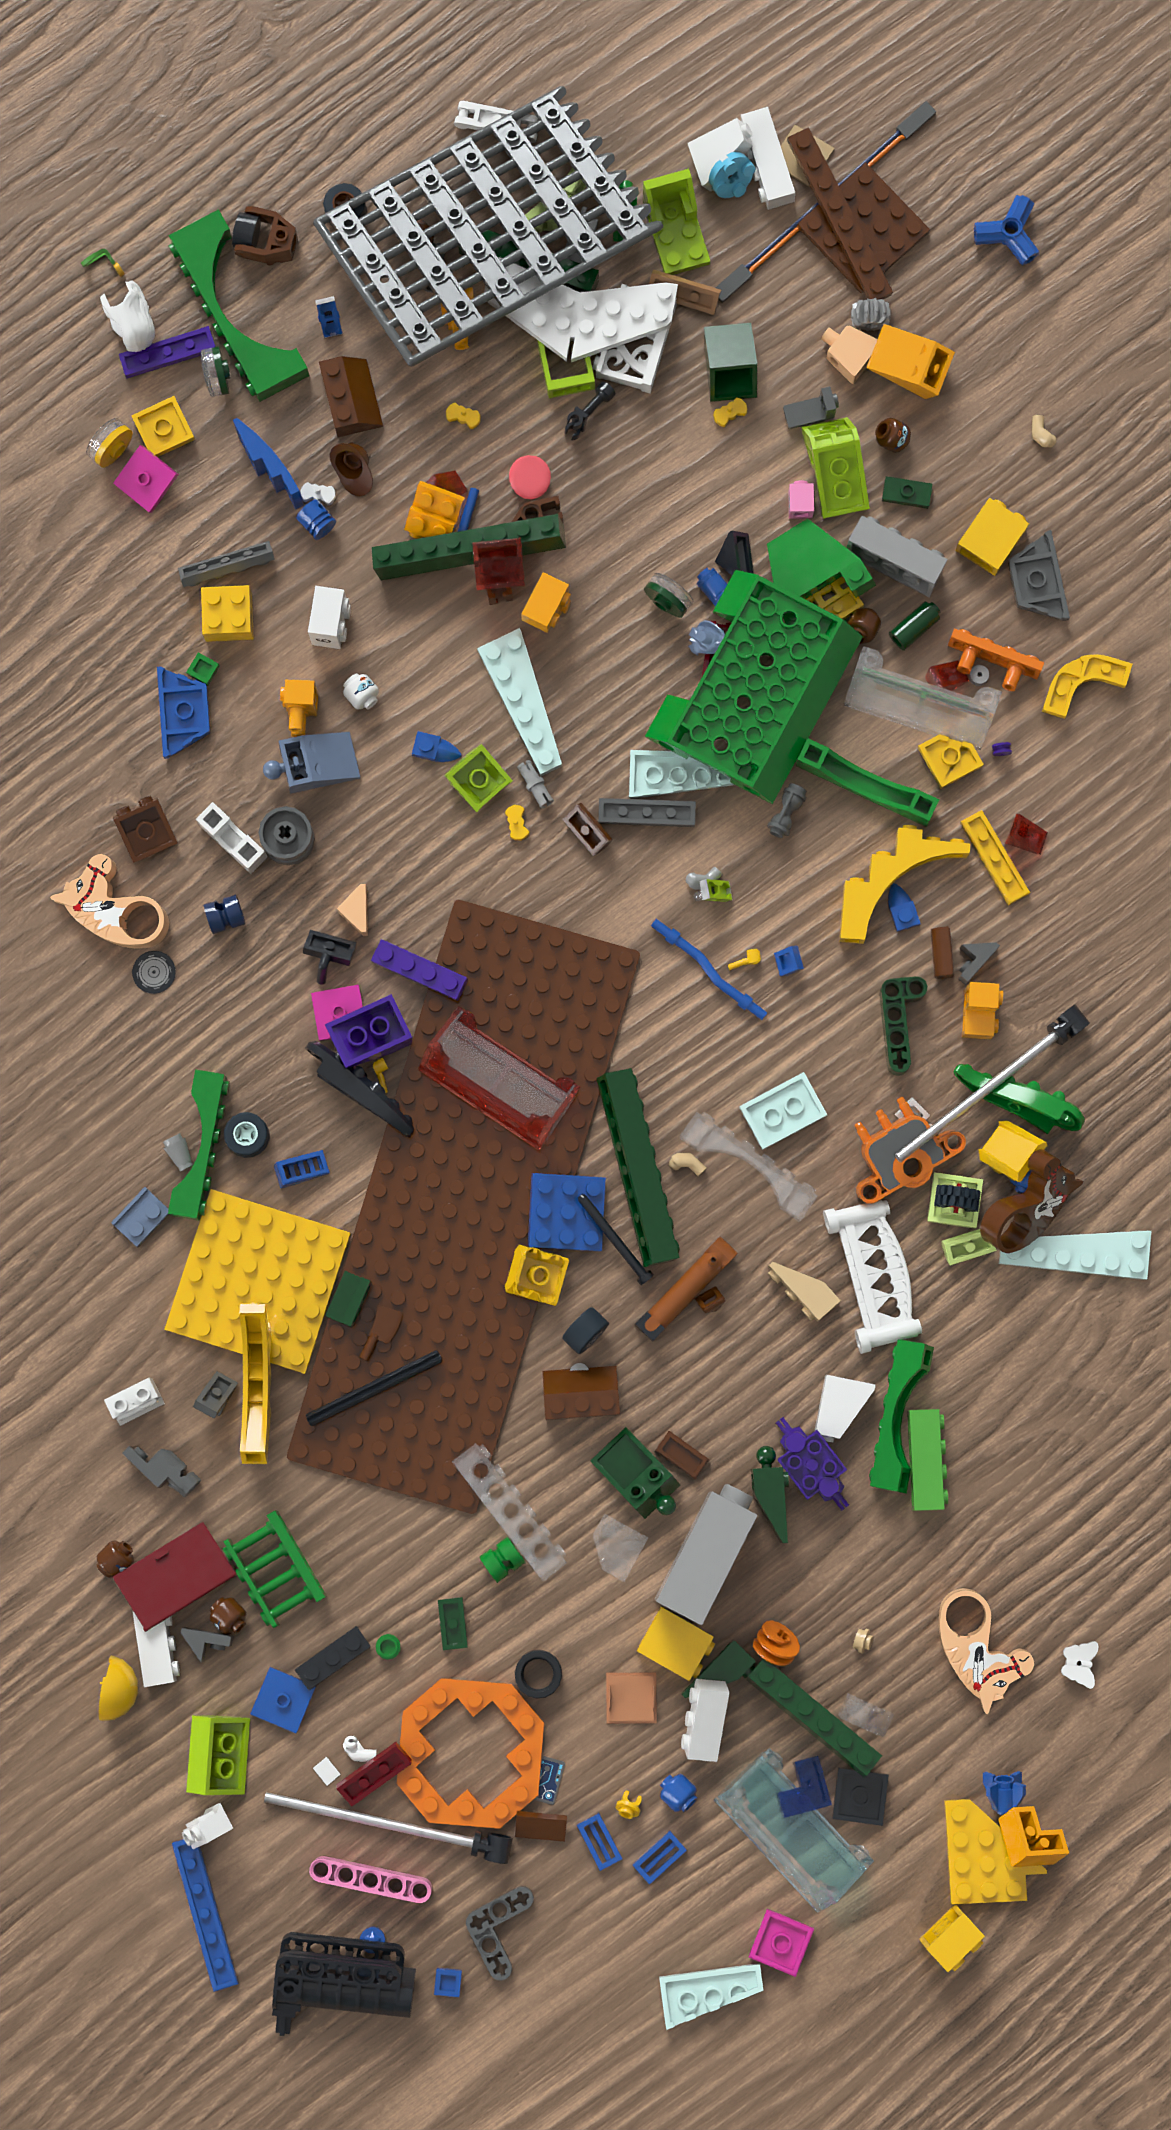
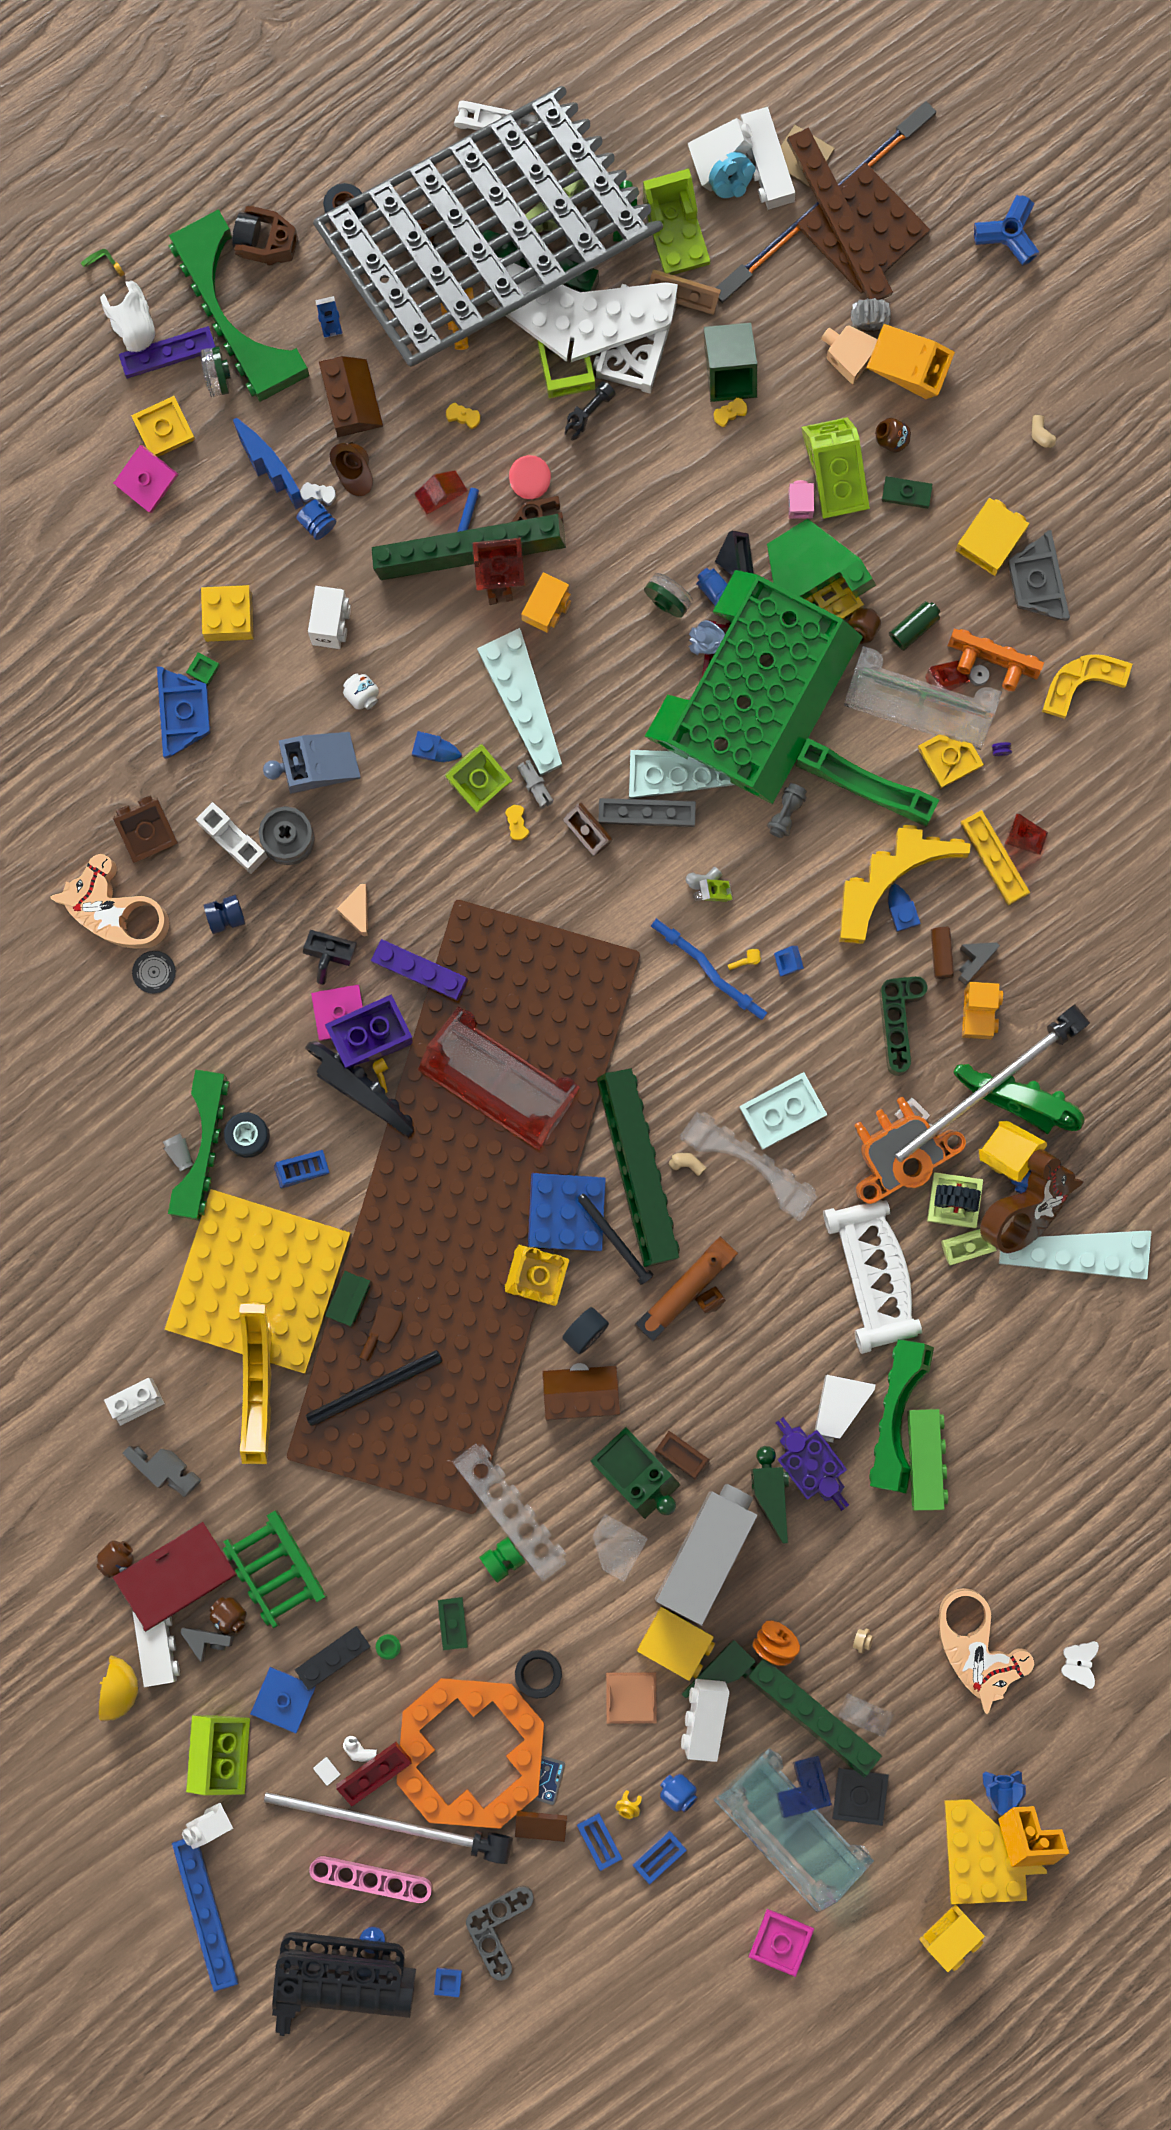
(109, 442): yellow piece -> none
(141, 1217): sand blue plate -> none
(215, 1395): dark grey slope -> none
(227, 563): dark grey plate -> none
(300, 701): light orange brick -> none
(433, 512): light orange plate -> none
(704, 1991): light aqua wing -> none
(810, 1292): tan slope -> none
(812, 410): dark grey bracket -> none
(897, 556): light grey brick -> none

